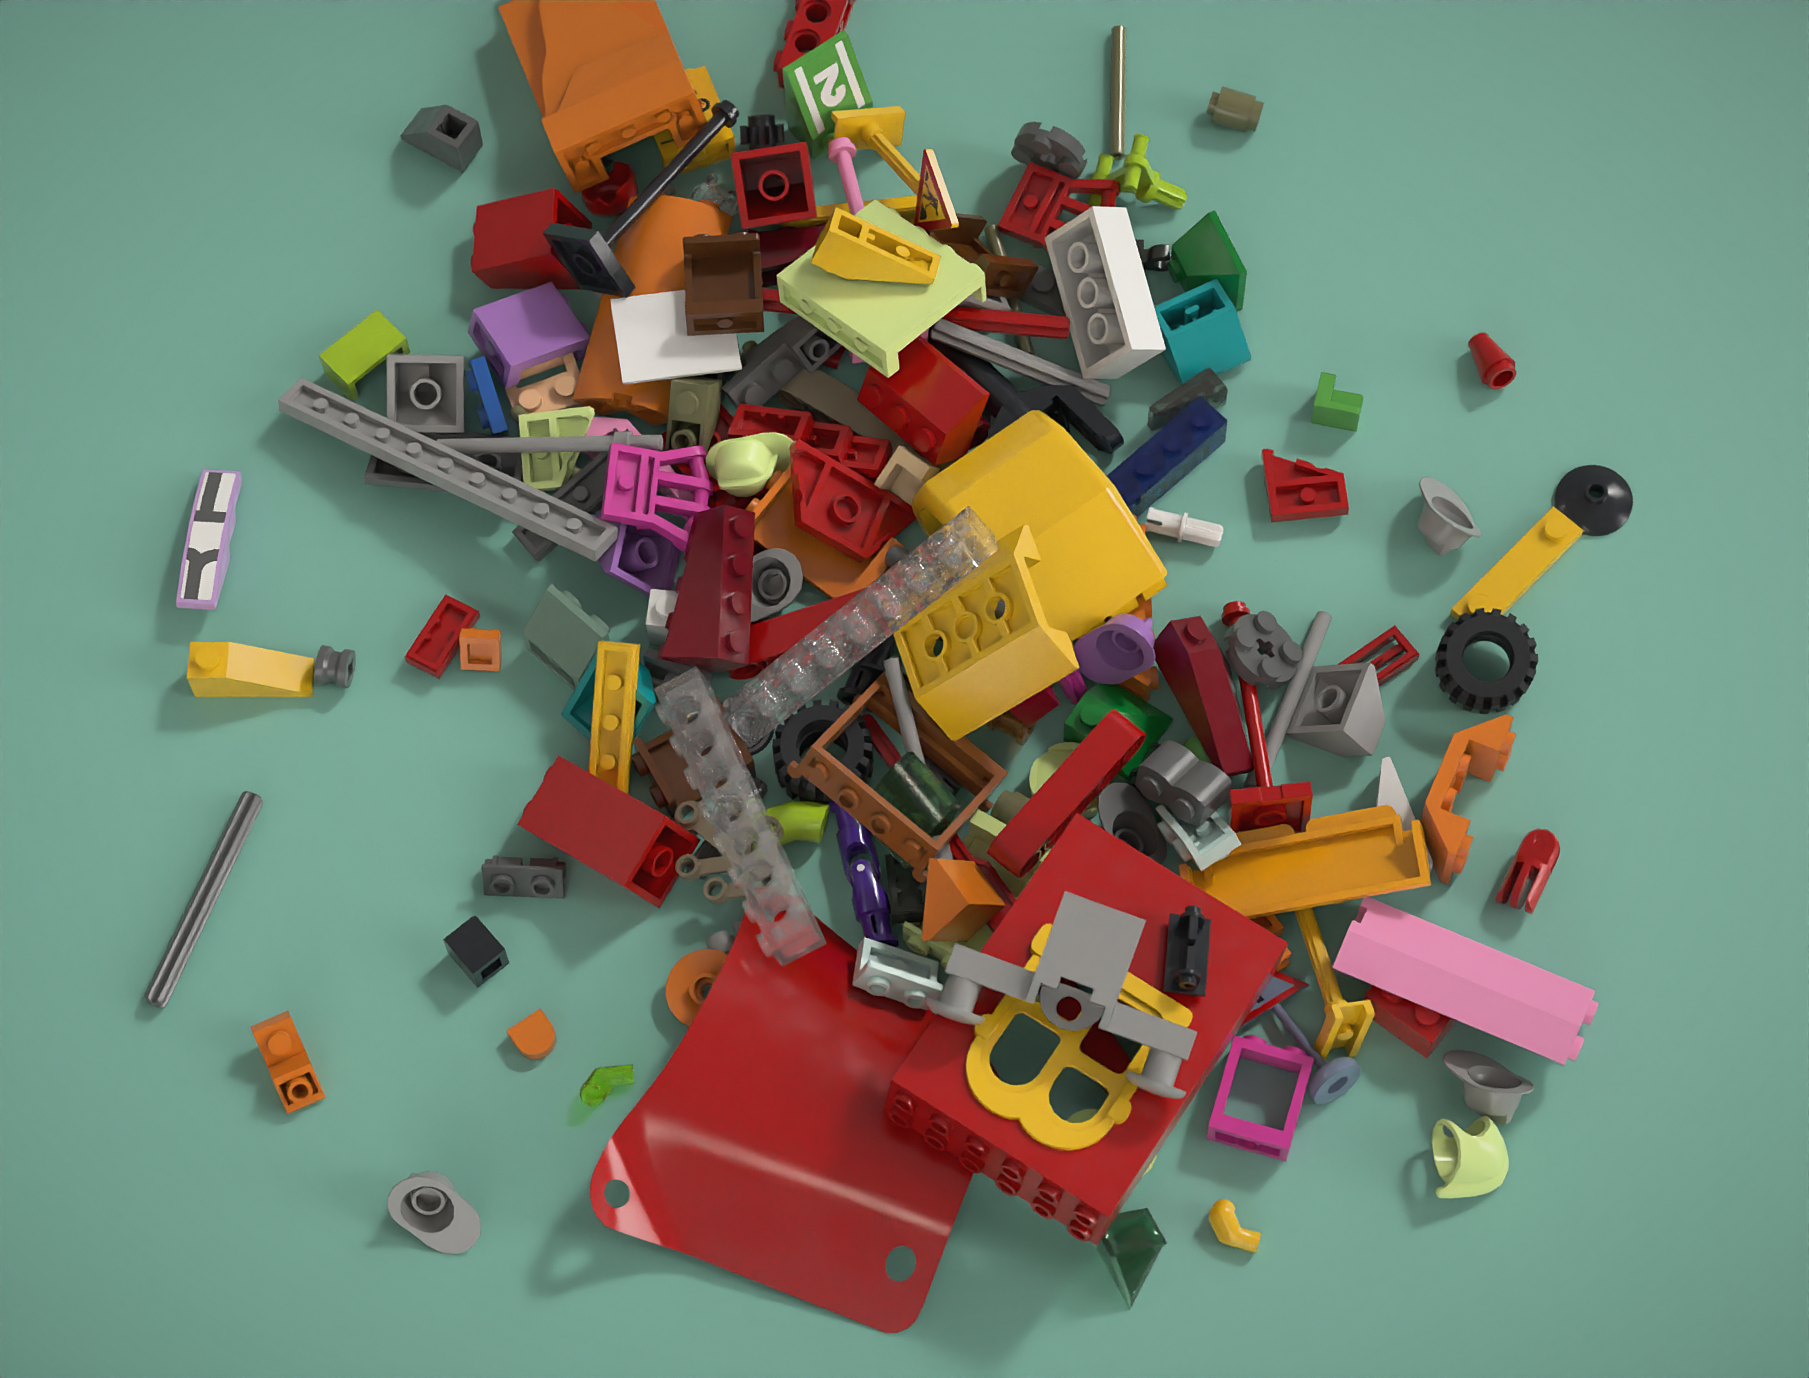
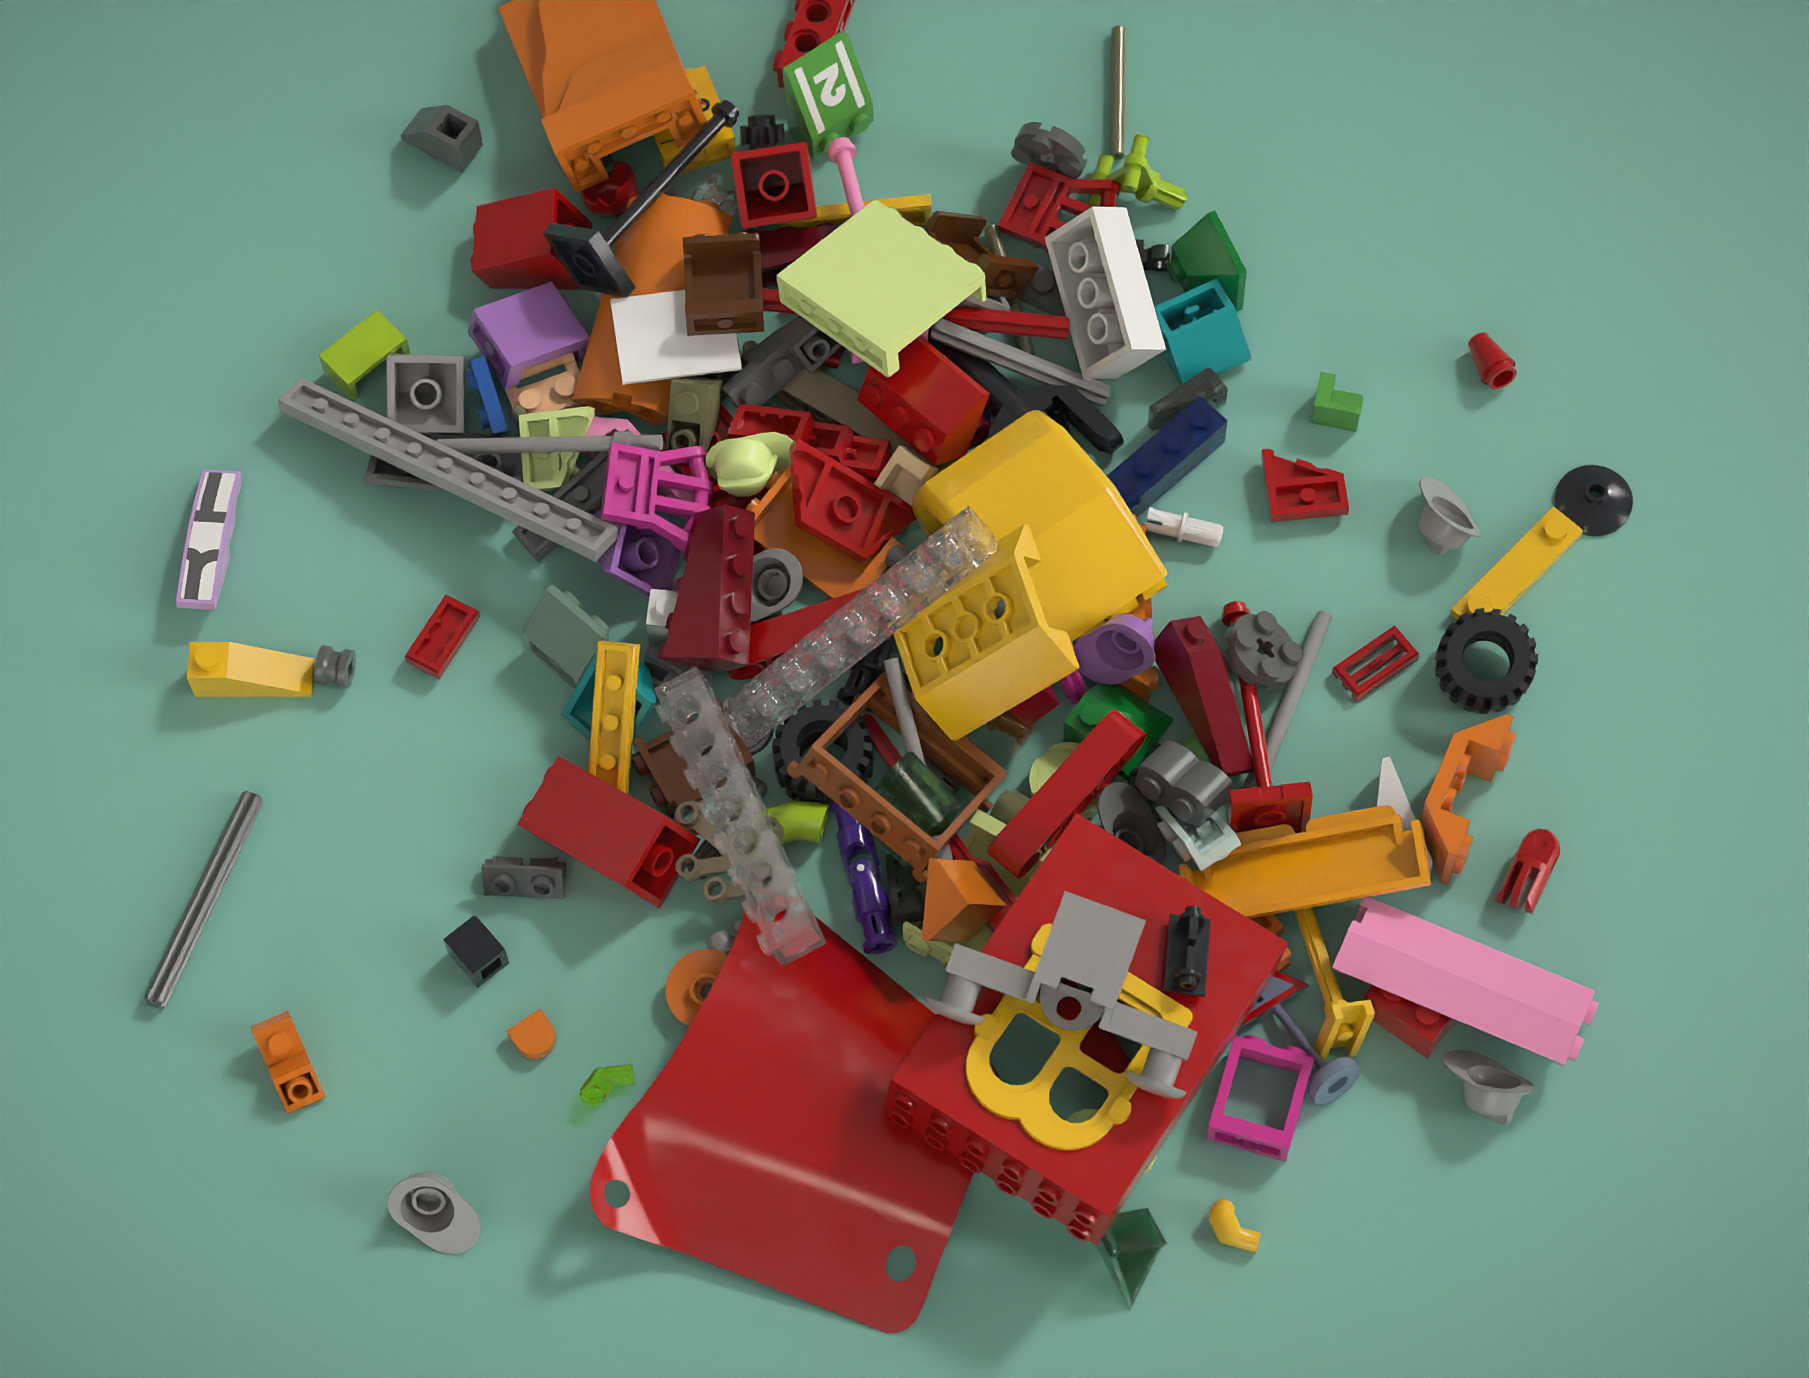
(480, 649): orange tile -> none
(867, 252): yellow slope -> none
(881, 131): yellow piece -> none
(896, 974): light aqua bracket -> none
(1235, 109): olive brick -> none
(1340, 710): light grey slope -> none
(1470, 1161): yellowish green piece -> none

